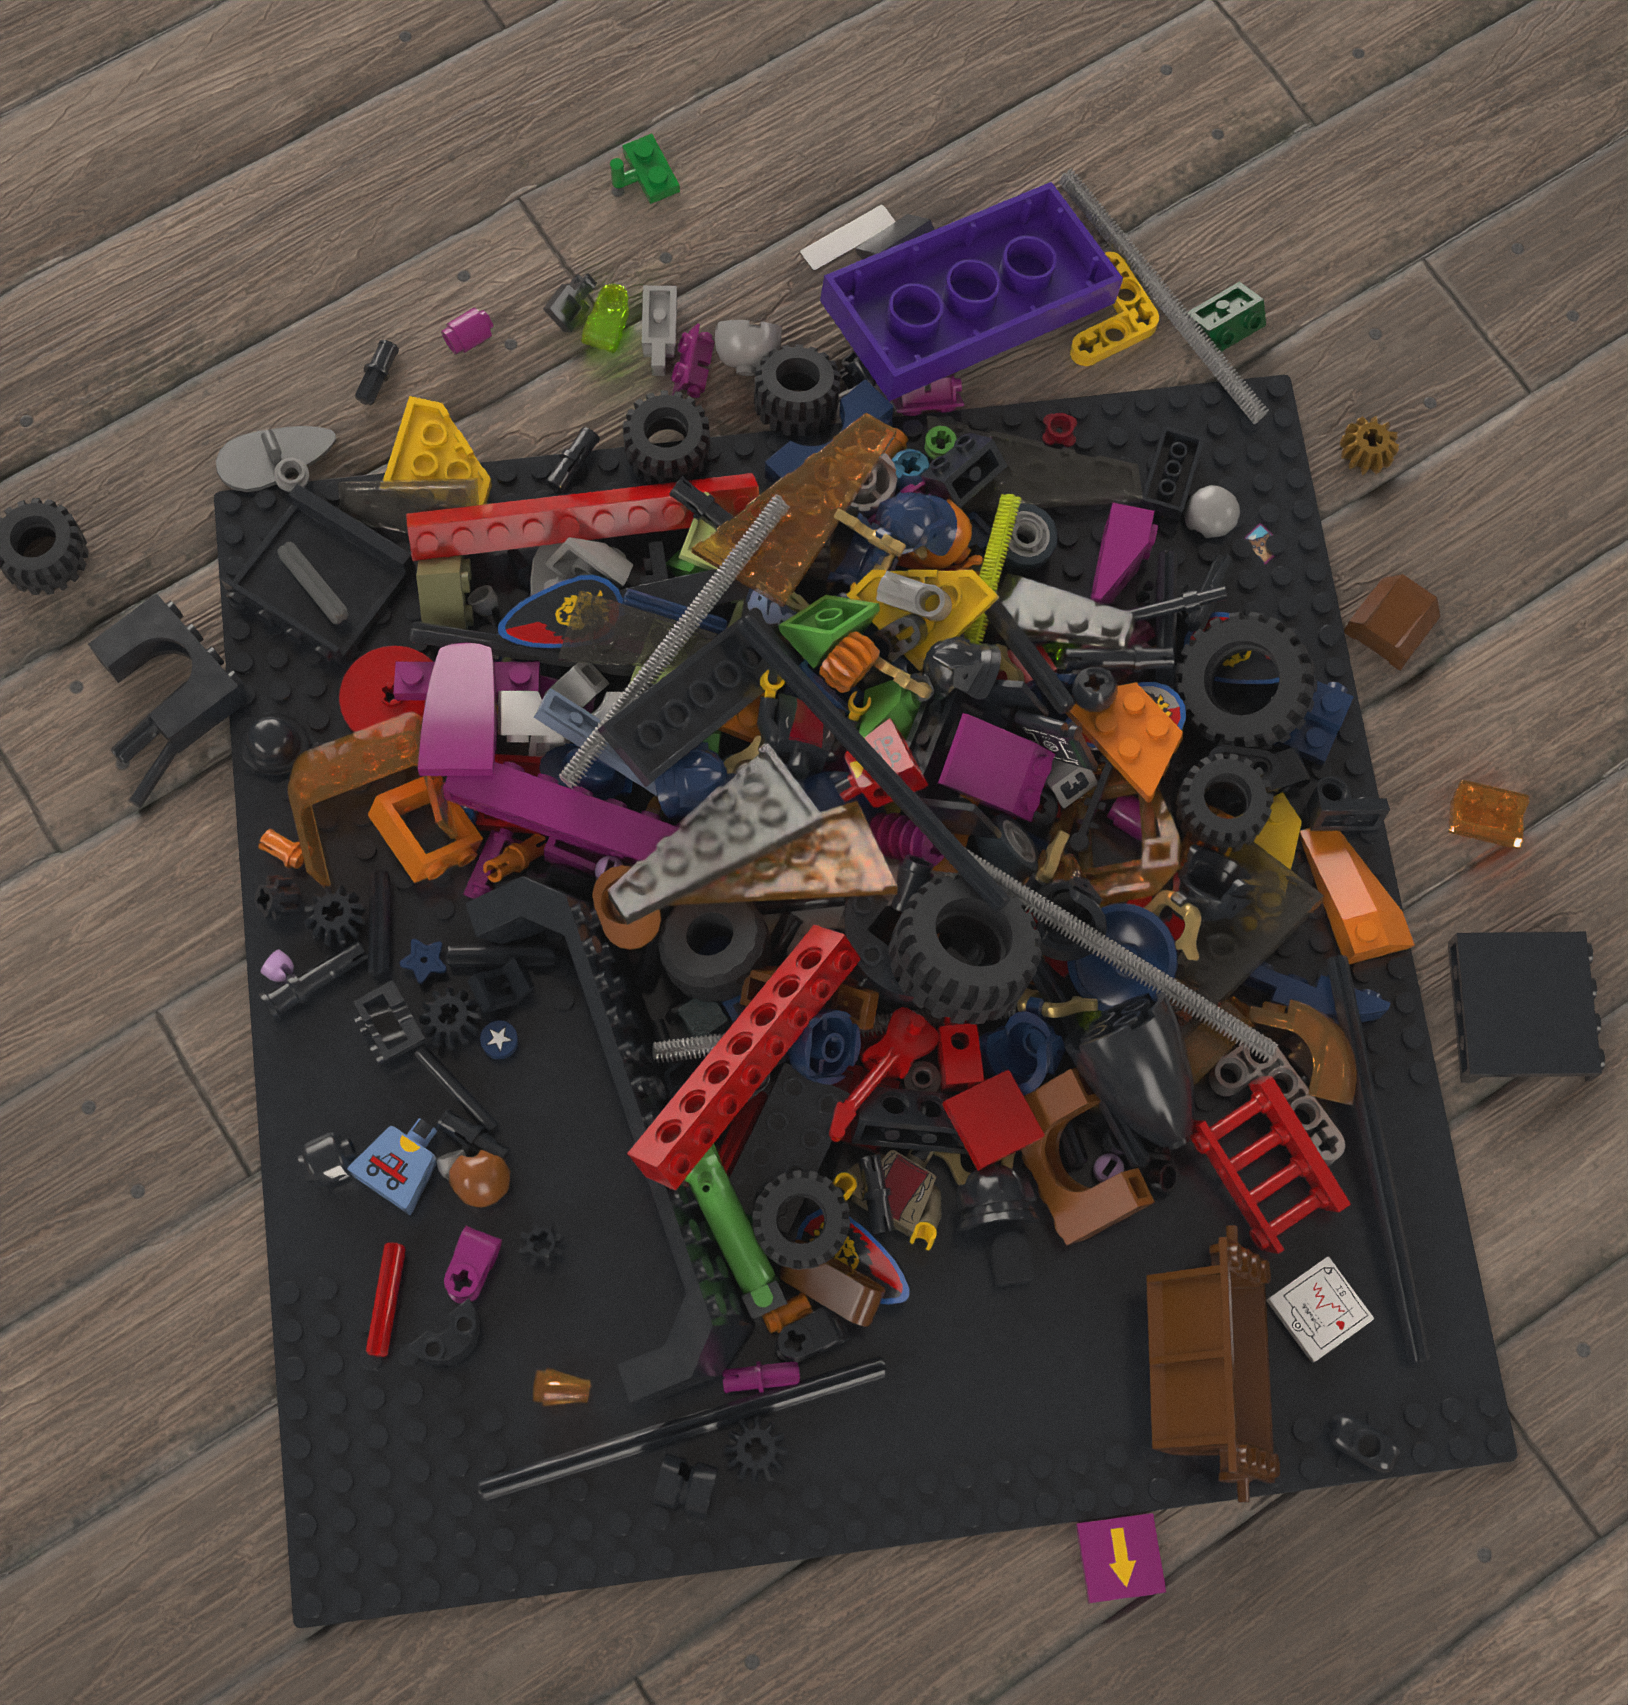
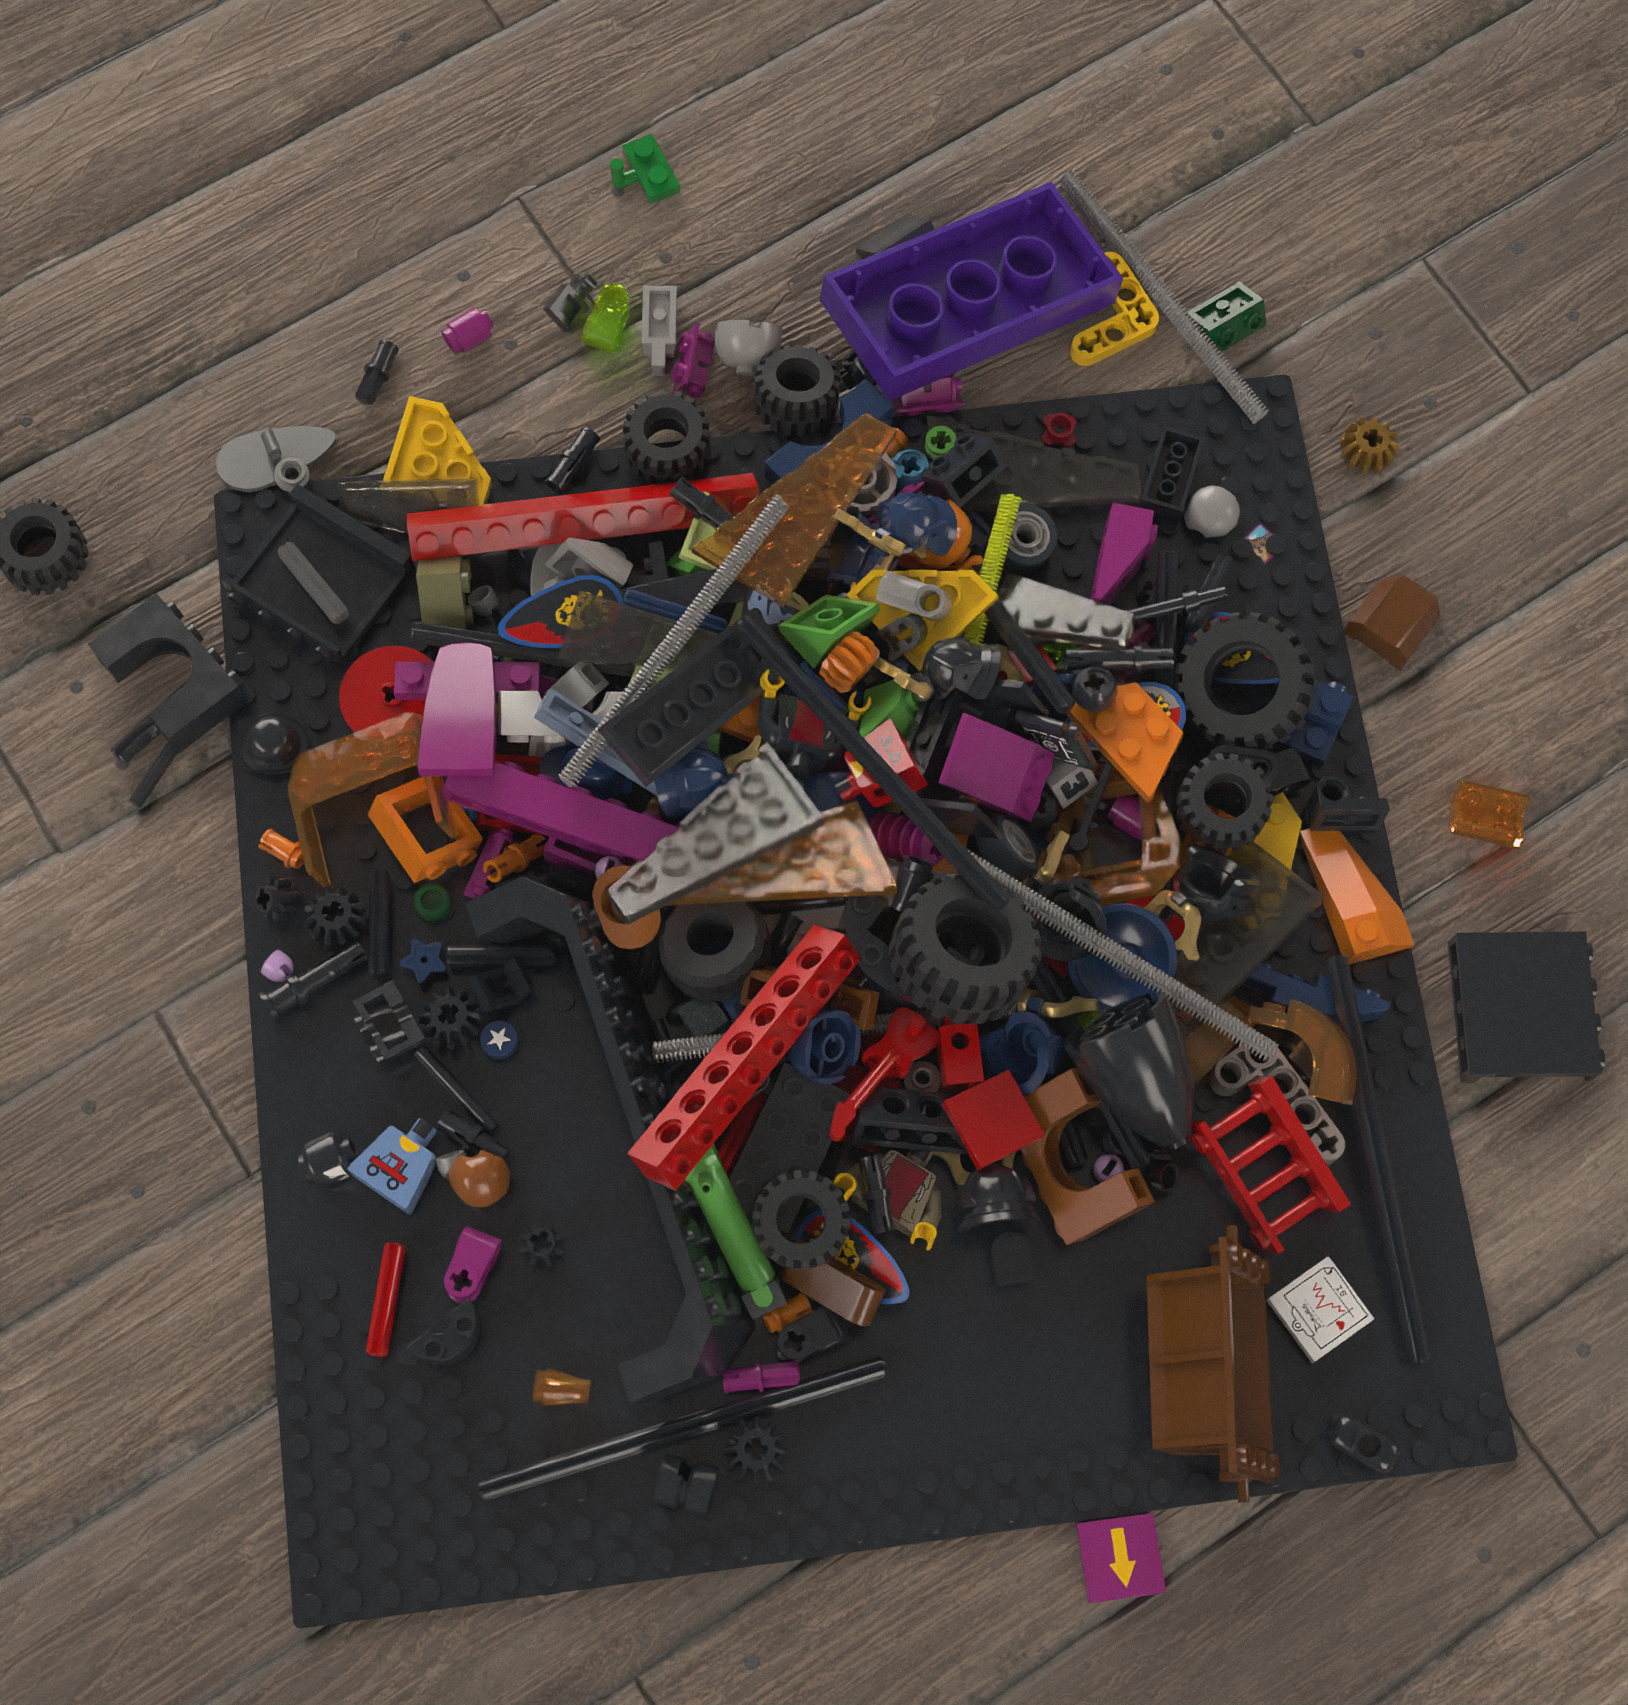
(432, 901): none -> dark green tile
(847, 237): white sticker -> none

